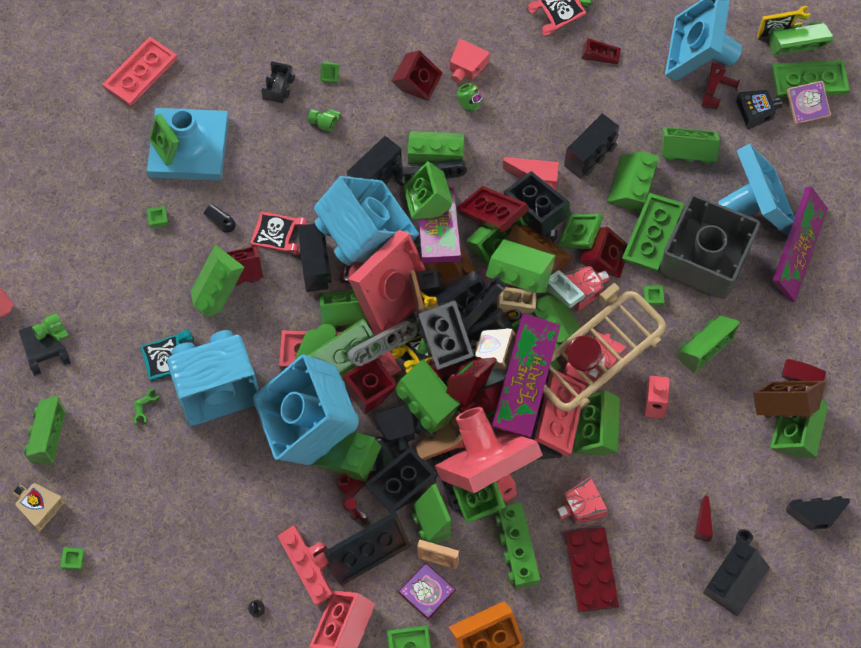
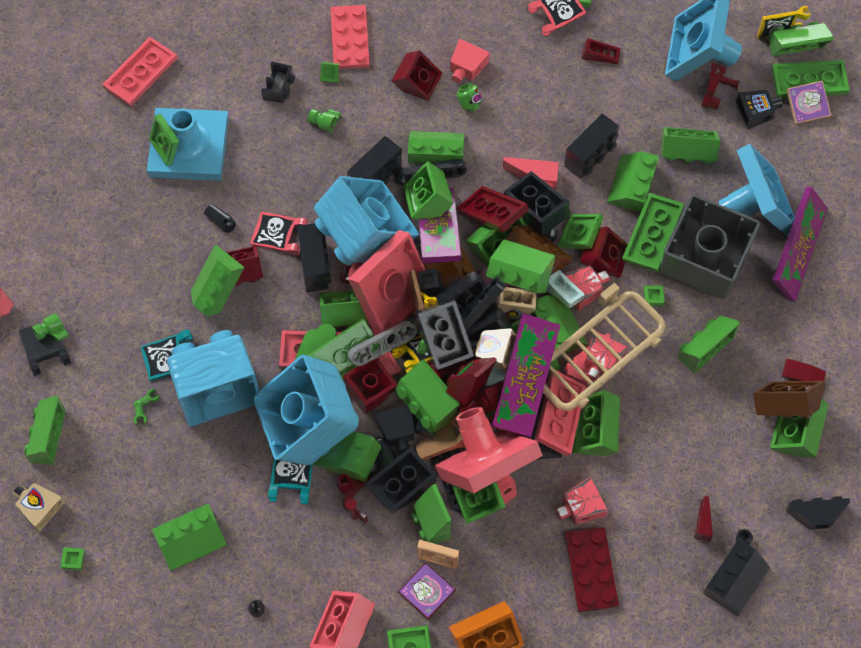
(157, 217): bright green plate -> none
(189, 537): none -> bright green slope
(290, 476): none -> flag
(308, 563): coral plate -> none
(350, 36): none -> coral plate
(367, 549): black plate -> none
(518, 546): bright green brick -> none
(584, 353): dark red piece -> none
(656, 393): coral torso -> none

